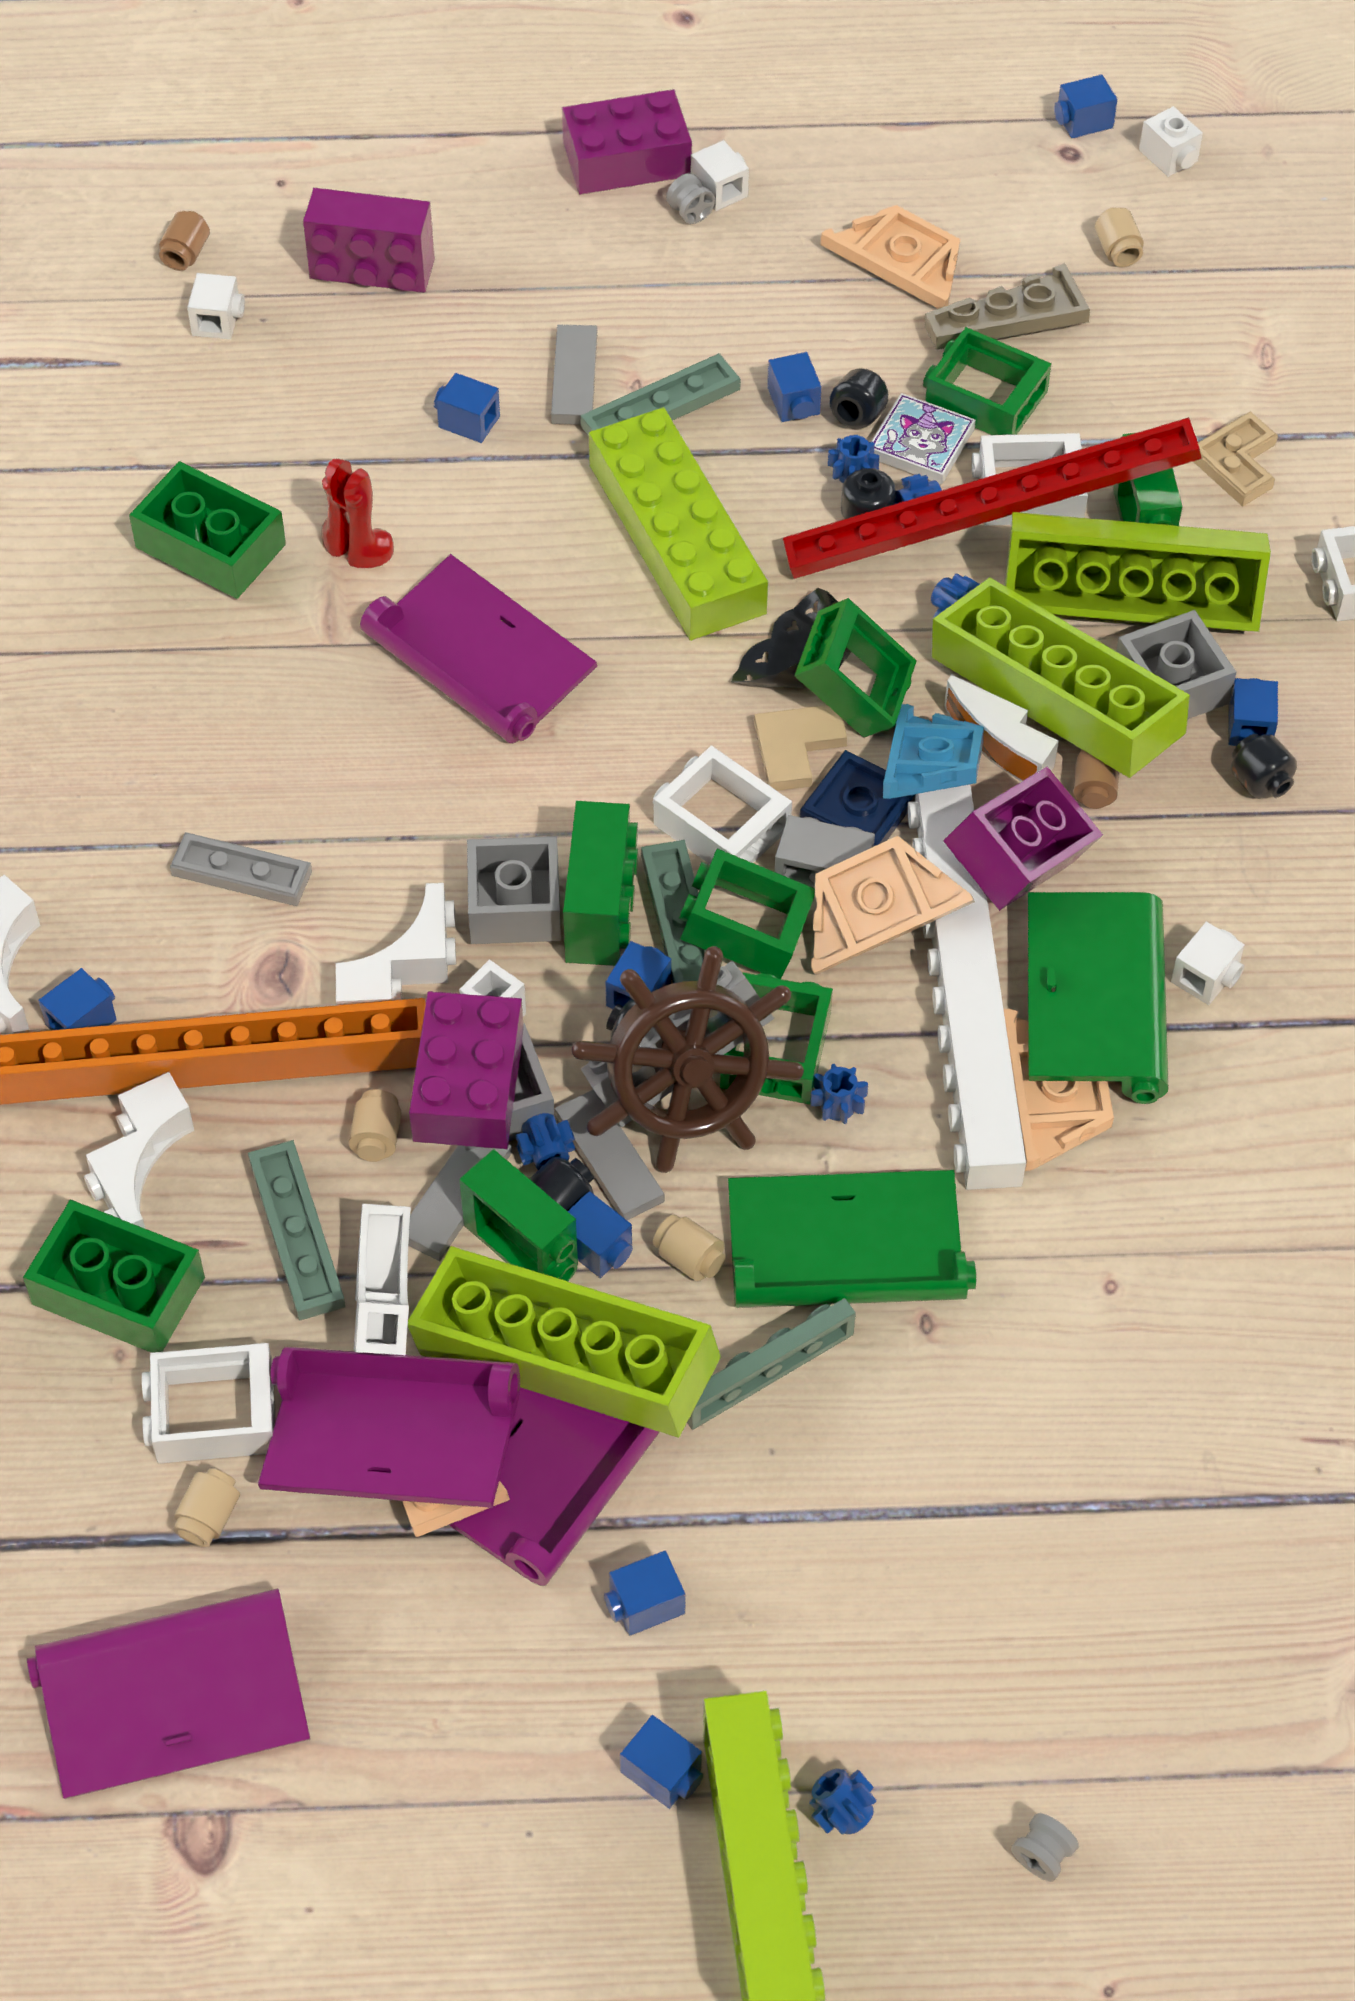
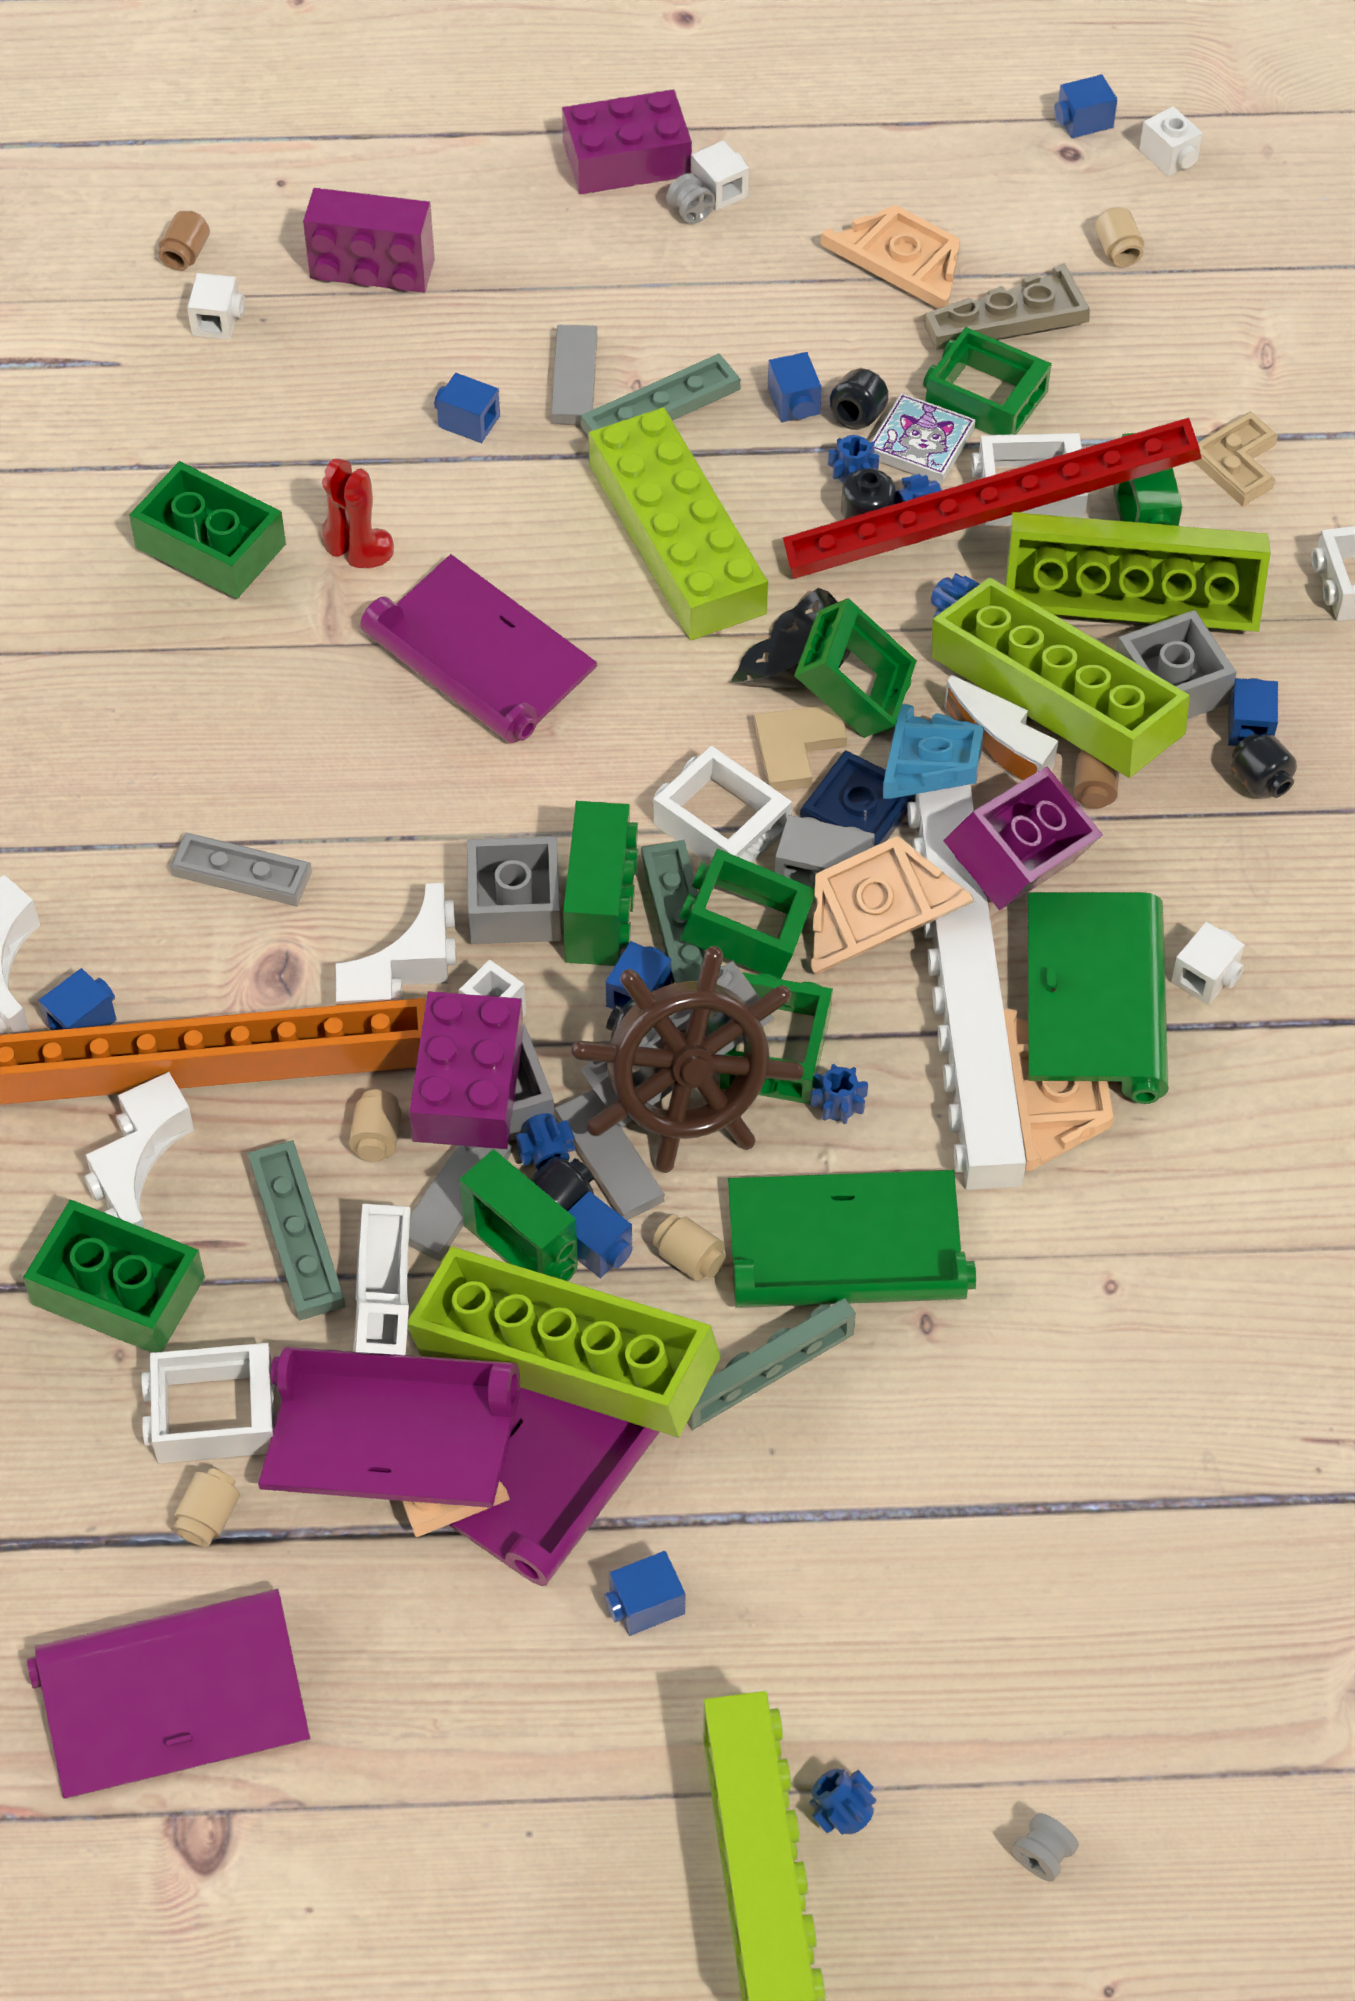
(662, 1763): blue brick -> none

